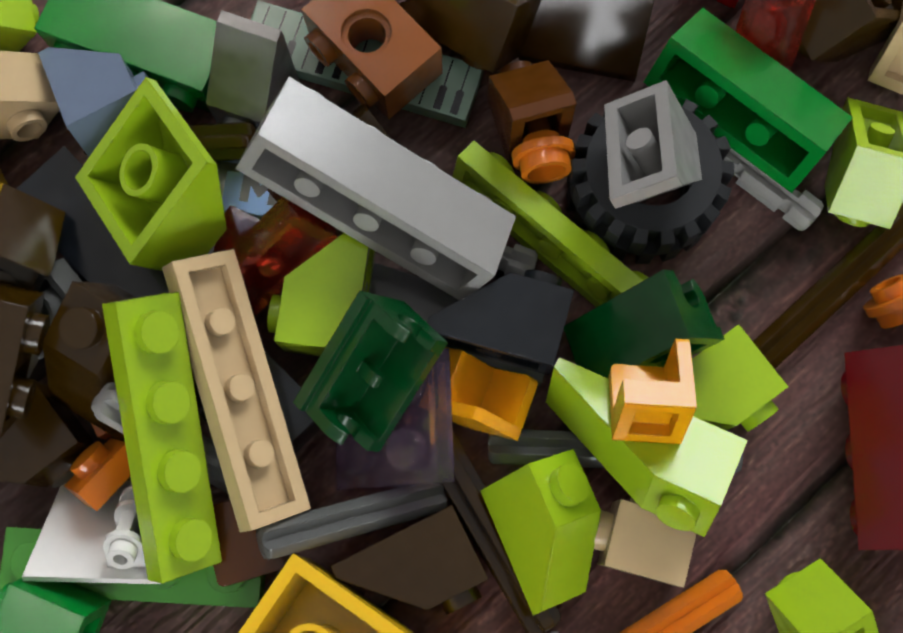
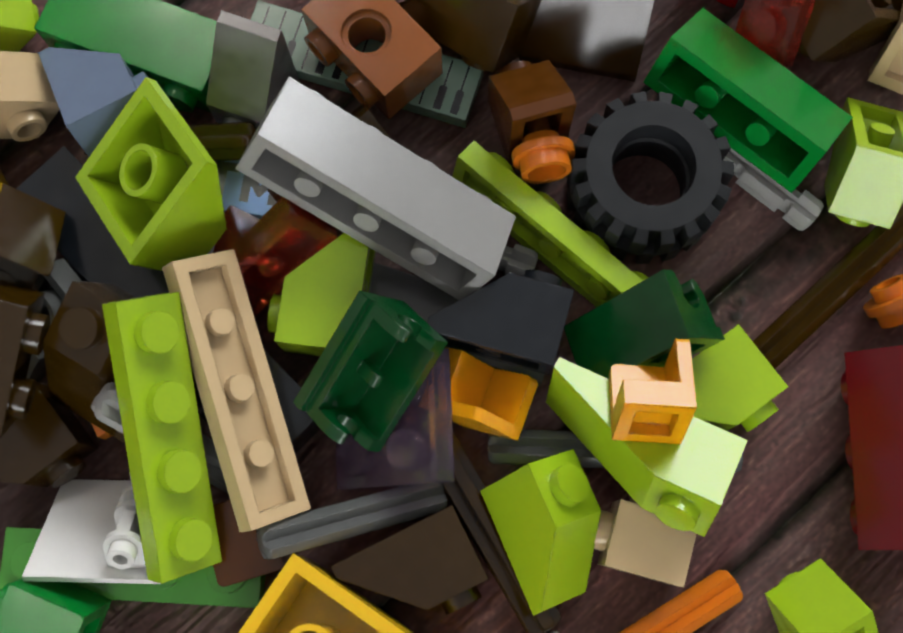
(99, 473): orange plate -> none
(649, 145): light grey slope -> none

